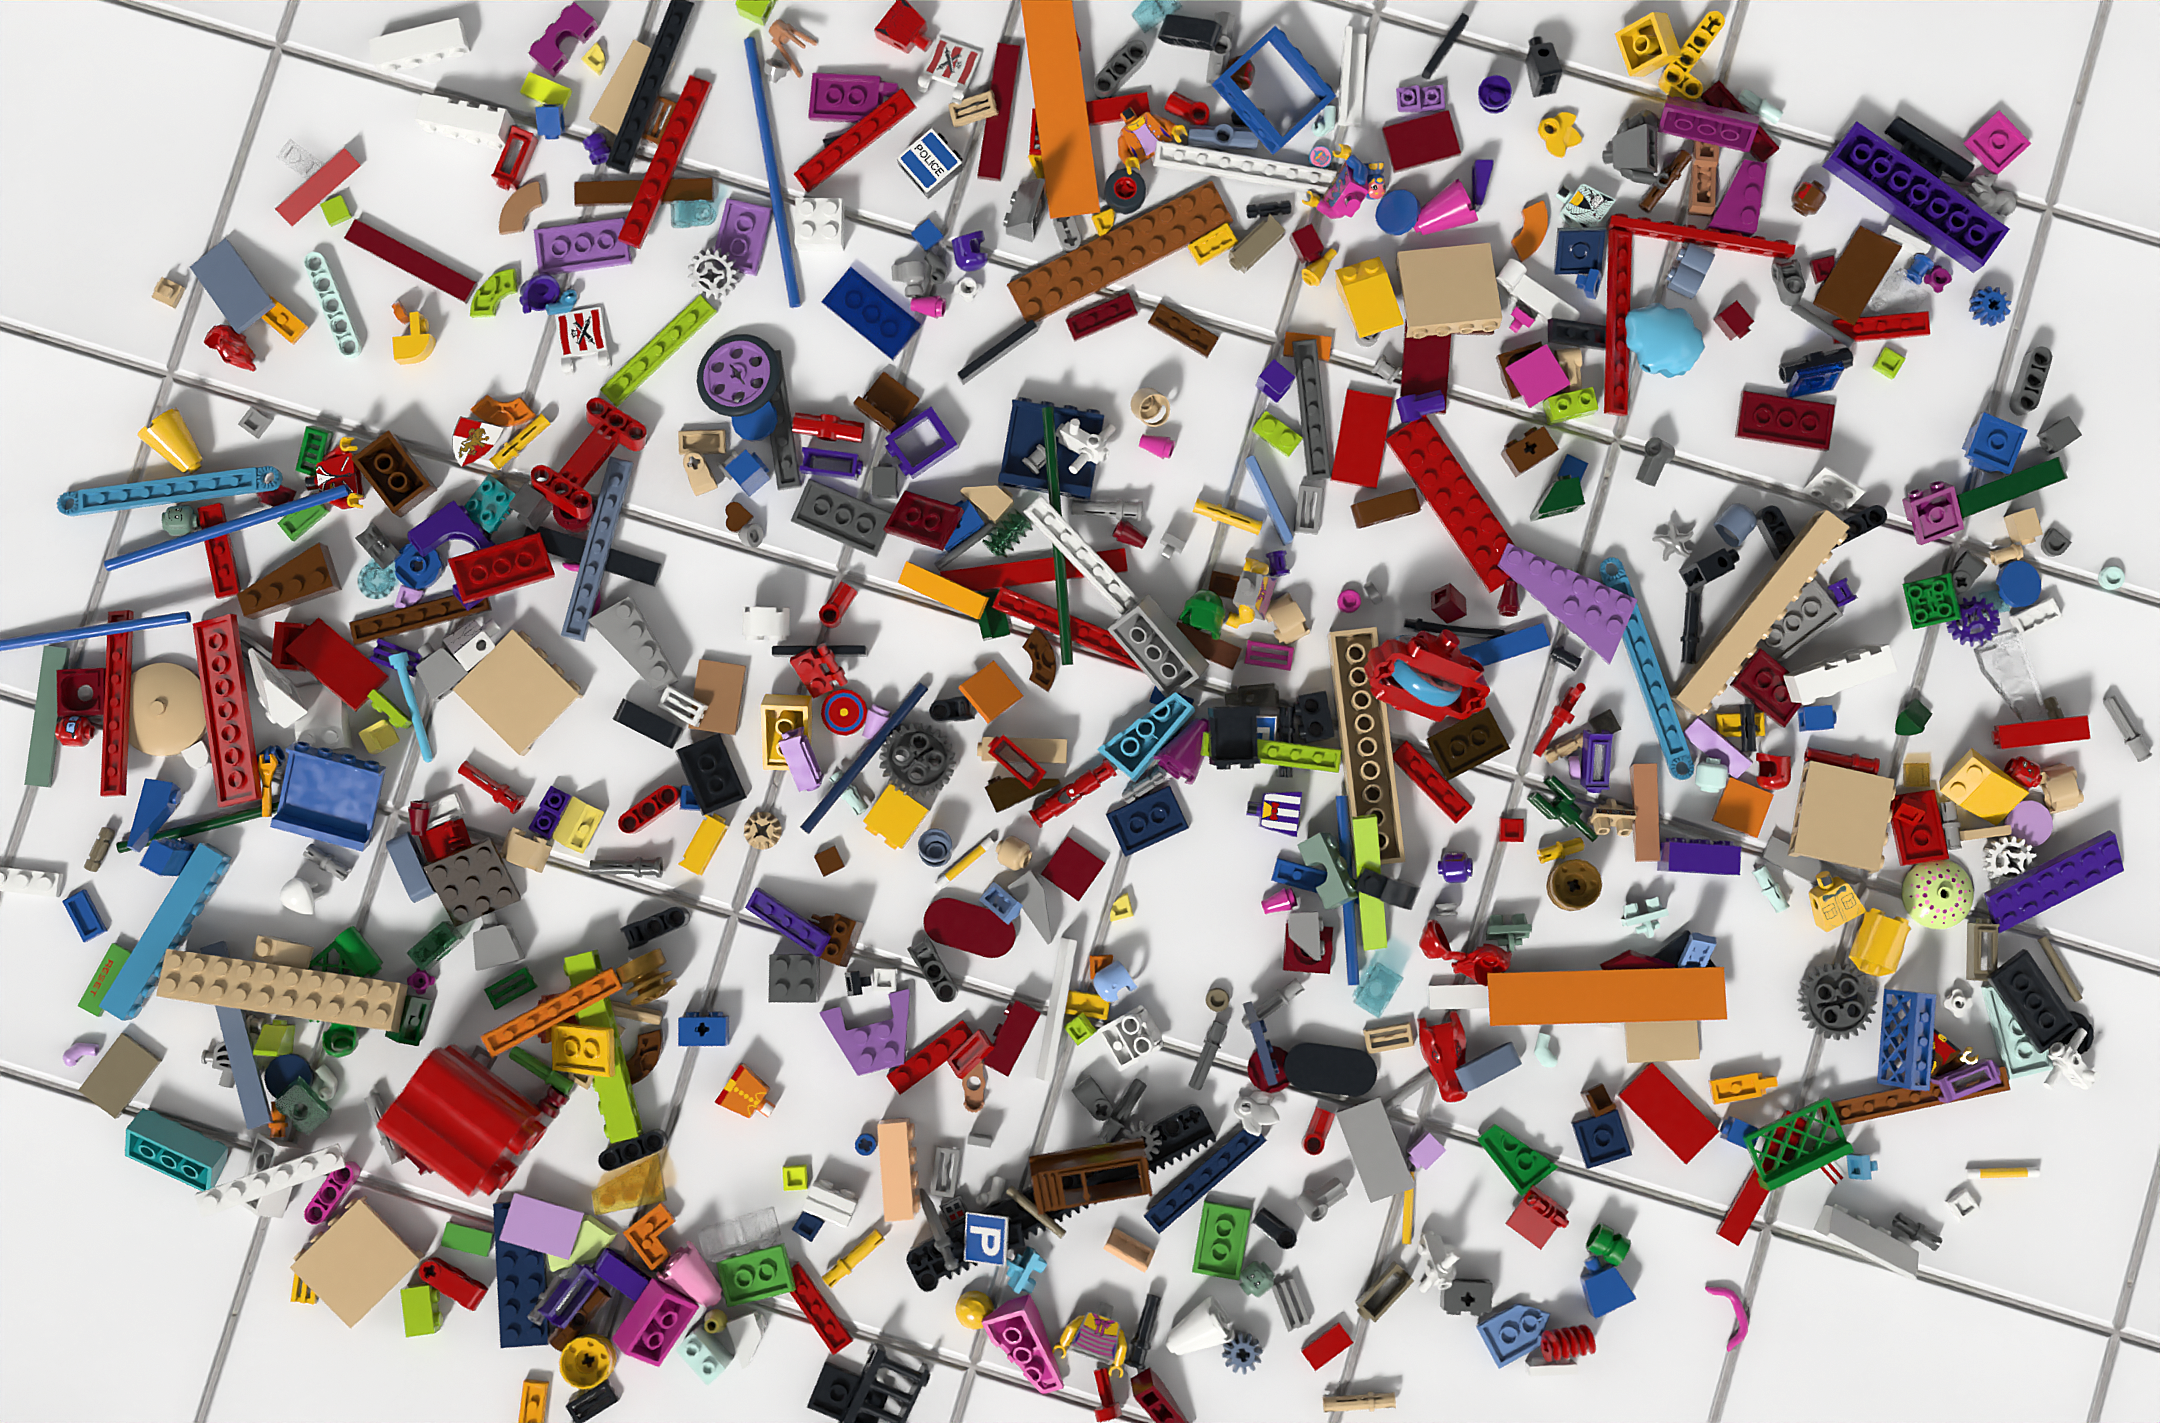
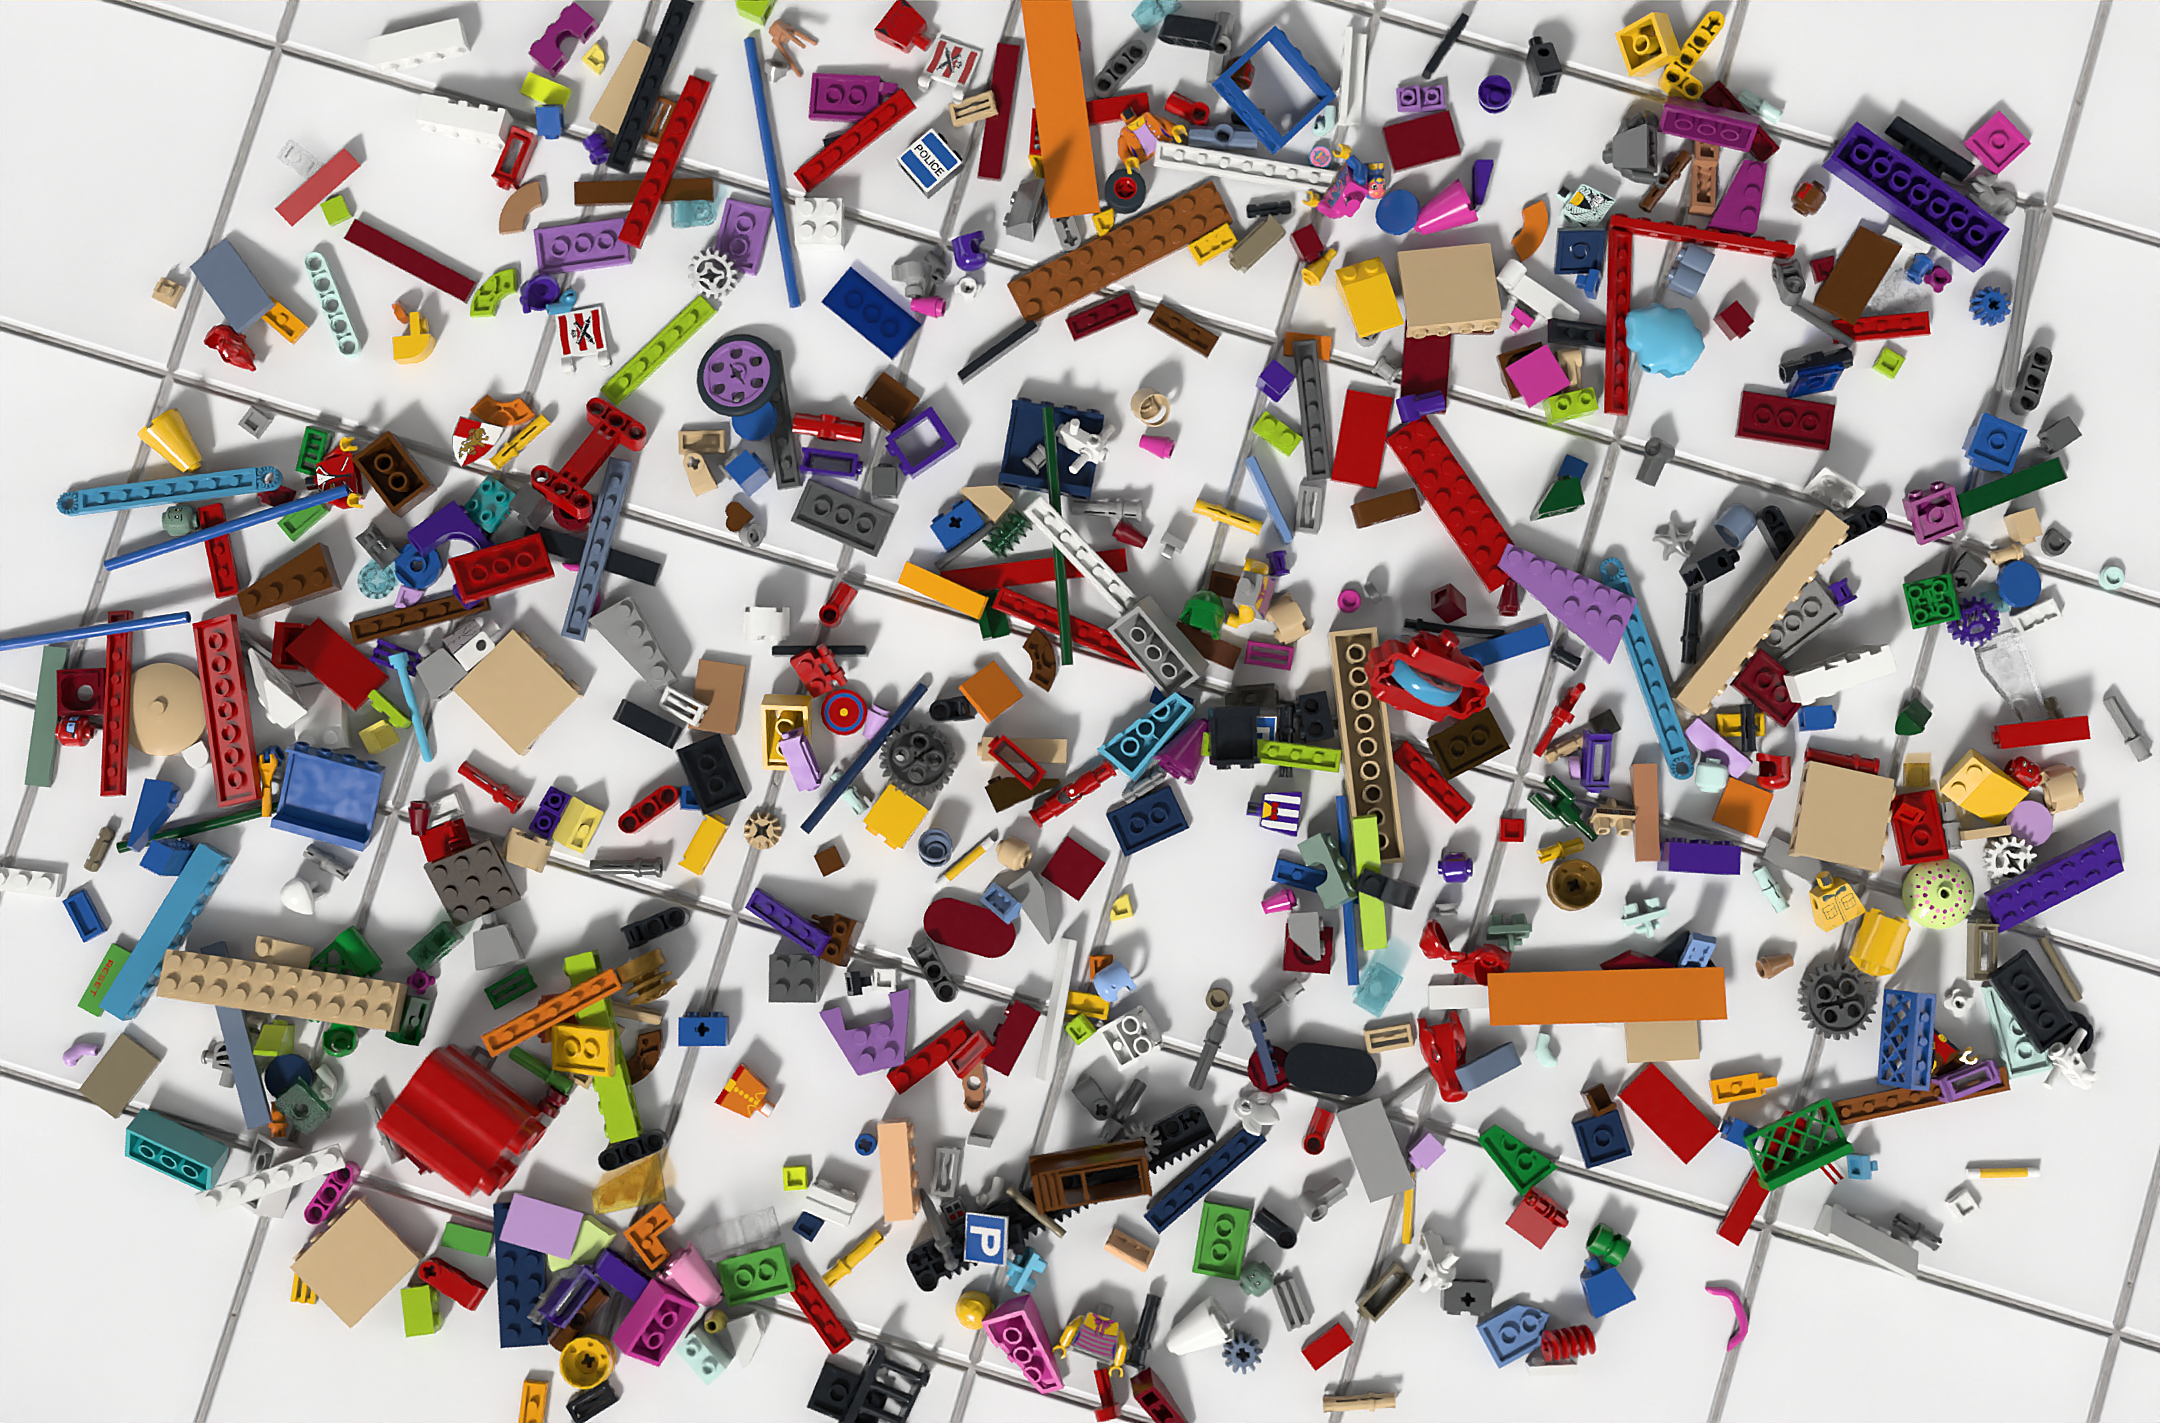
(410, 866): sand blue beam -> none
(923, 520): dark red tile -> none
(927, 235): blue tile -> none
(1542, 446): reddish brown brick -> none
(1563, 133): yellow plate -> none
(1773, 965): none -> medium nougat cone
(2021, 297): none -> light grey axle

